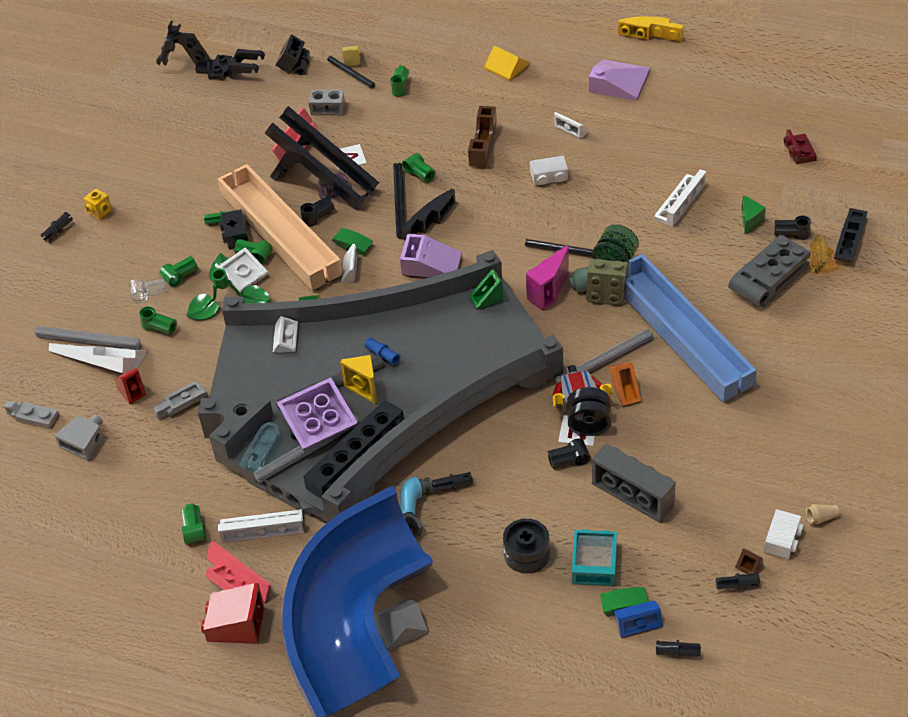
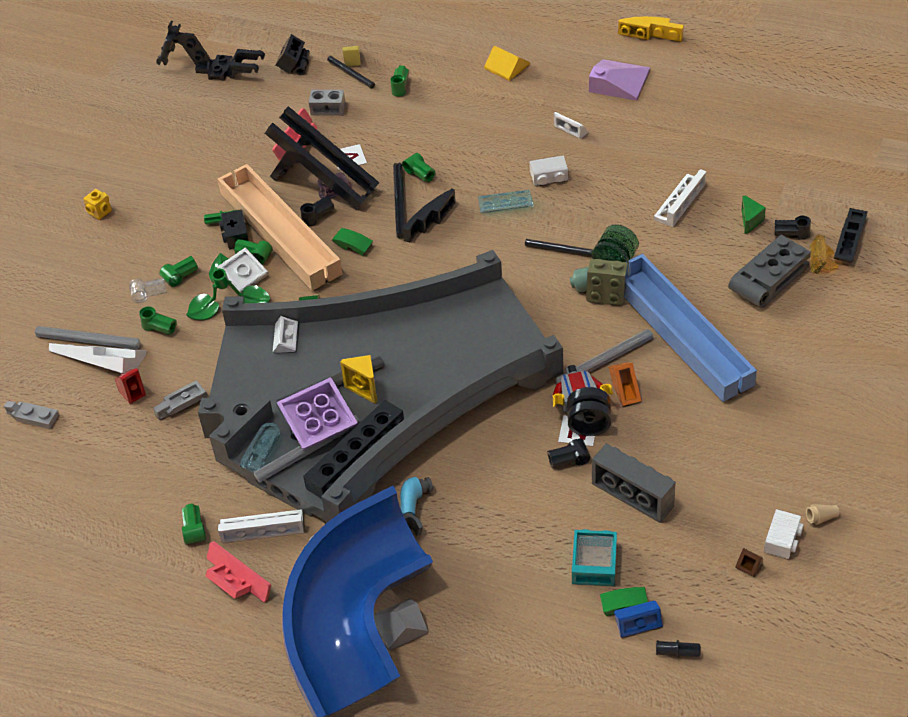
(56, 226): black pin -> none
(81, 436): light grey torso -> none
(234, 615): slope -> none
(349, 265): white slope -> none
(382, 350): blue pin -> none
(427, 257): lavender slope -> none
(452, 481): black axle -> none
(485, 127): reddish brown arch -> none
(488, 291): green slope -> none
(505, 201): none -> clear light blue plate
(526, 545): black wheel -> none
(547, 279): dark pink slope -> none
(738, 581): black axle -> none
(799, 147): dark red bracket -> none

